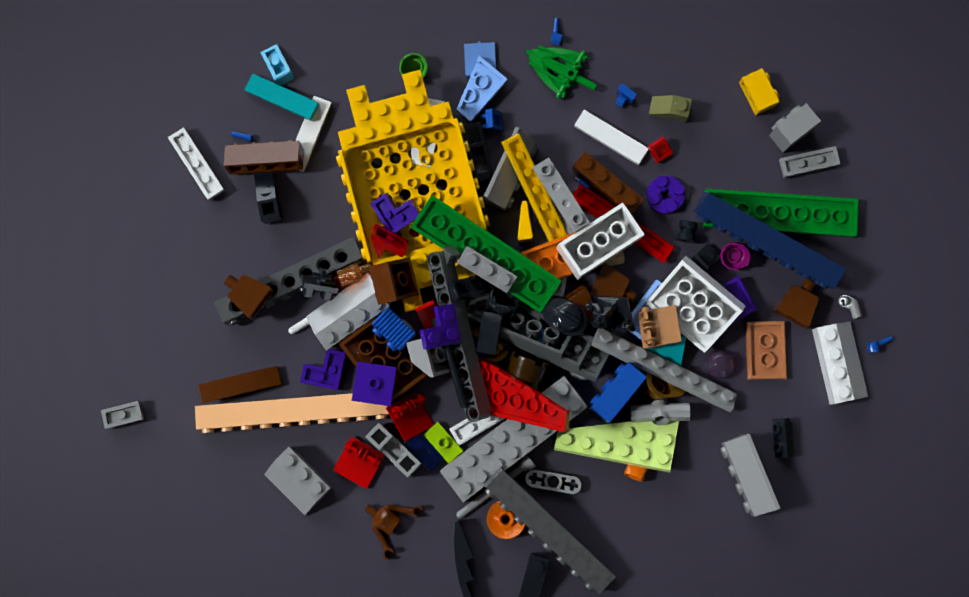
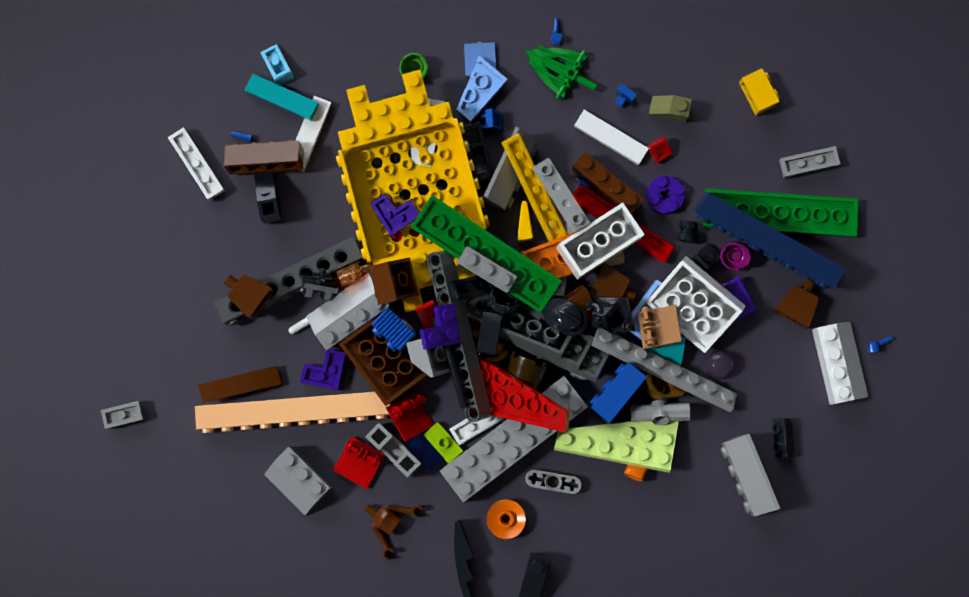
(374, 384): dark purple plate -> none
(385, 239): red slope -> none
(451, 254): flat silver piece -> none
(524, 465): light grey piece -> none
(549, 530): flat silver brick -> none
(766, 350): nougat tile -> none
(796, 126): light grey brick -> none
(851, 304): light grey arm -> none

